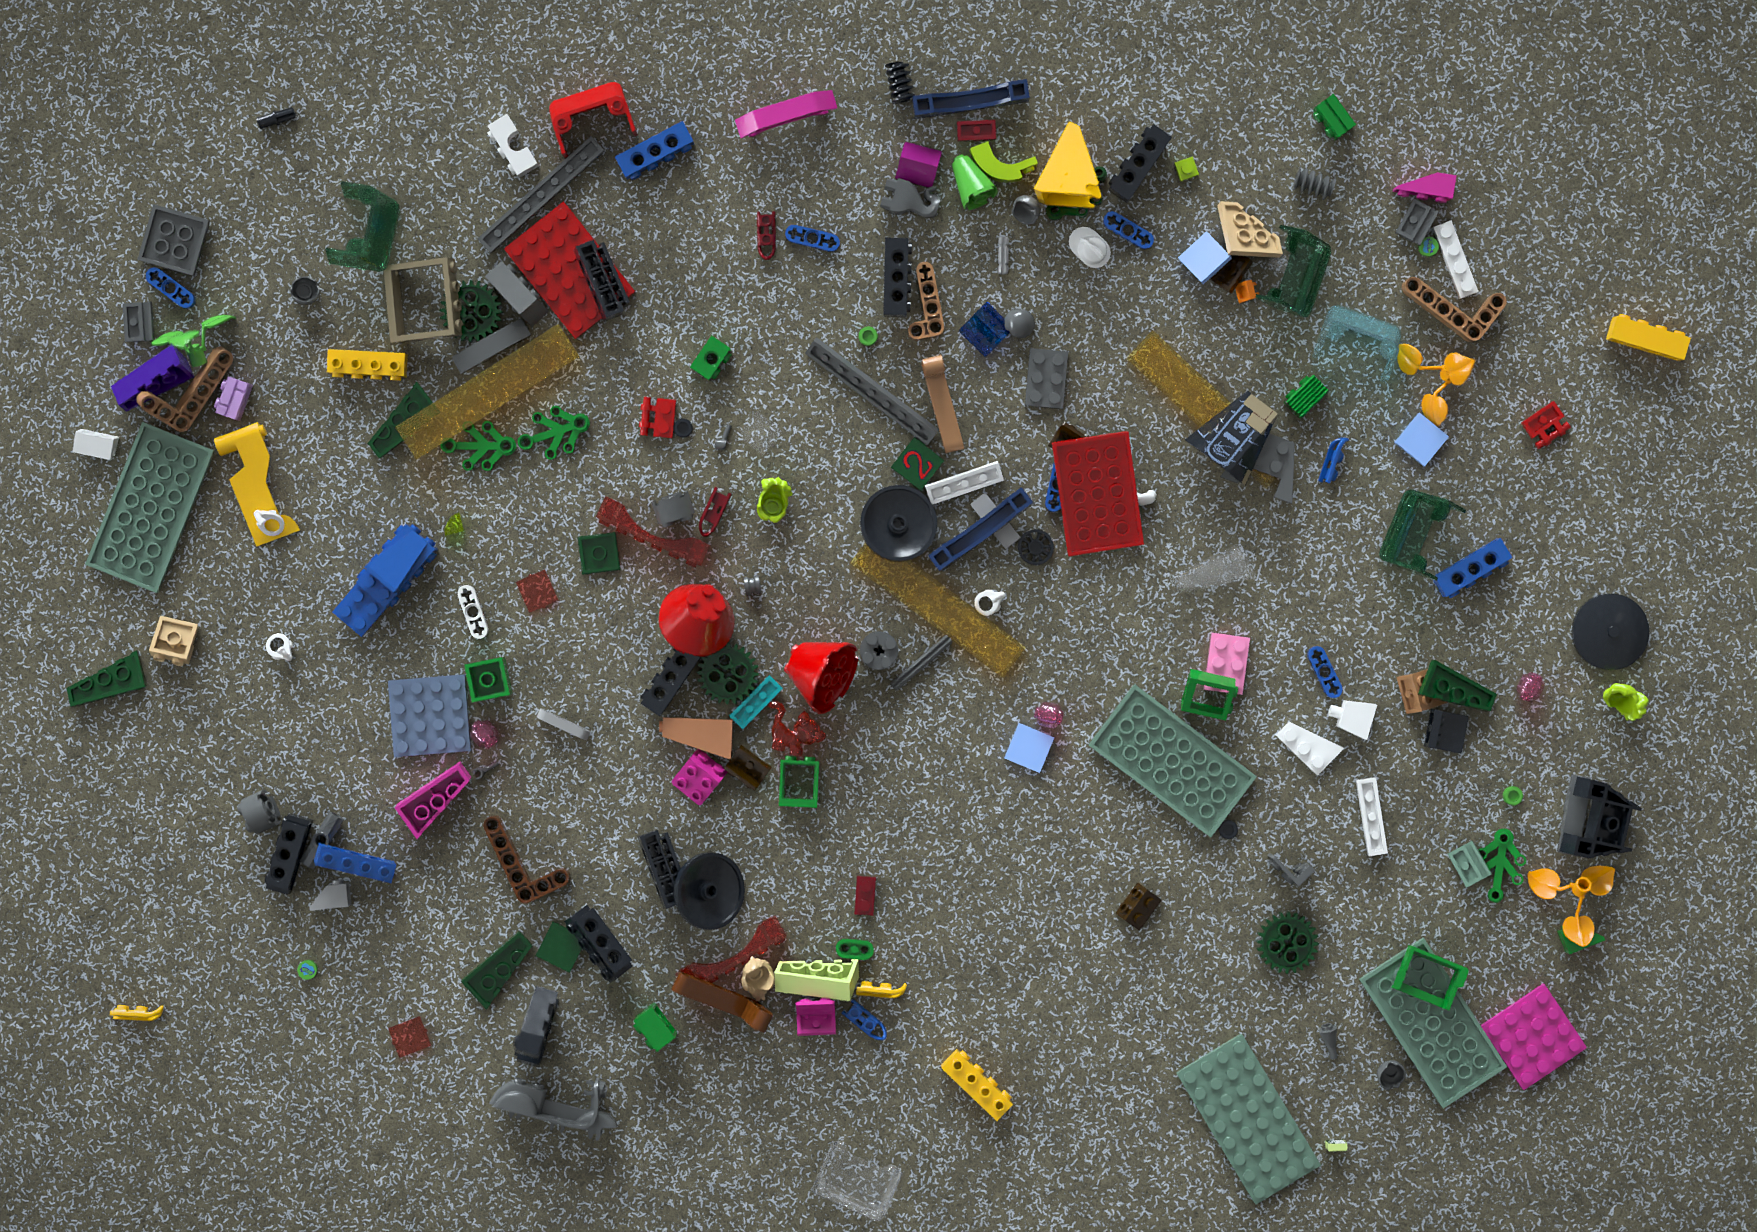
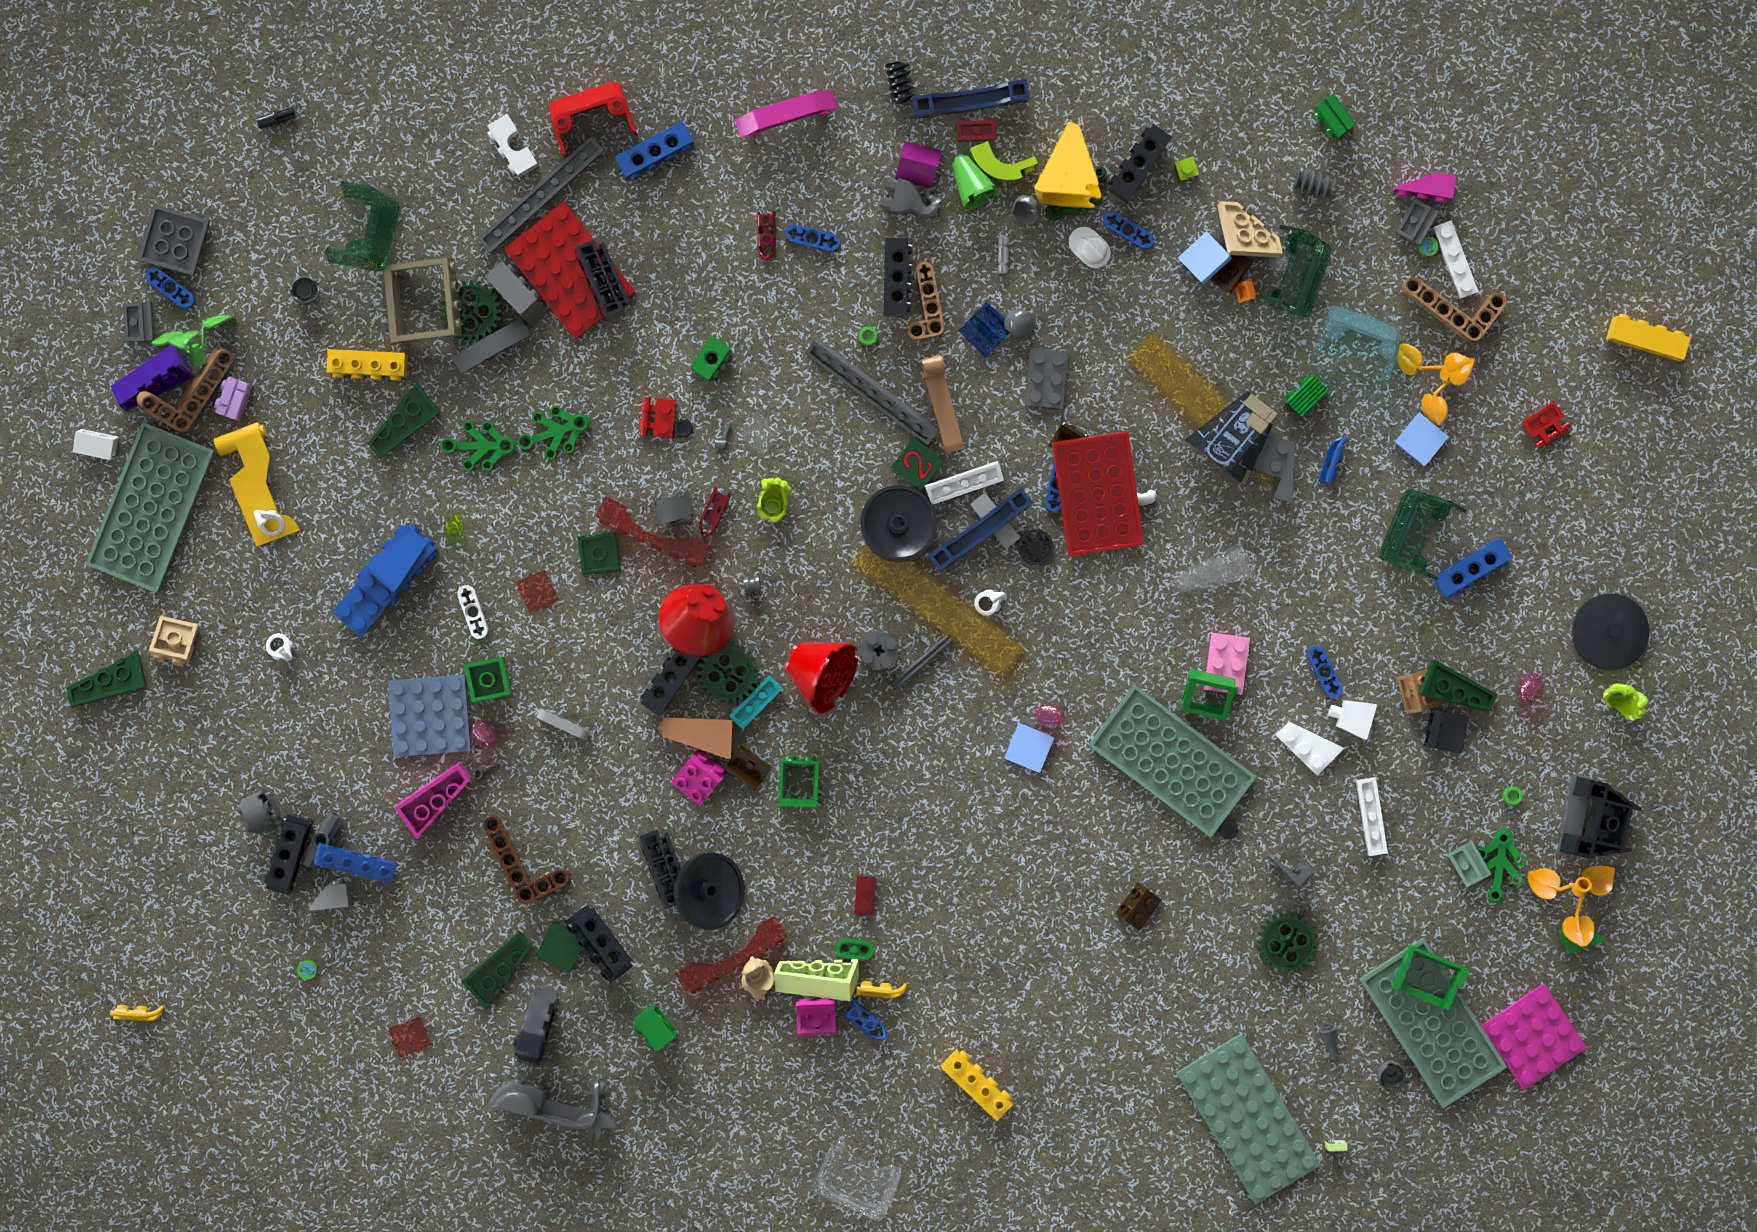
(487, 391): clear yellow plate -> none
(748, 1009): reddish brown beam -> none
(804, 731): clear red animal -> none

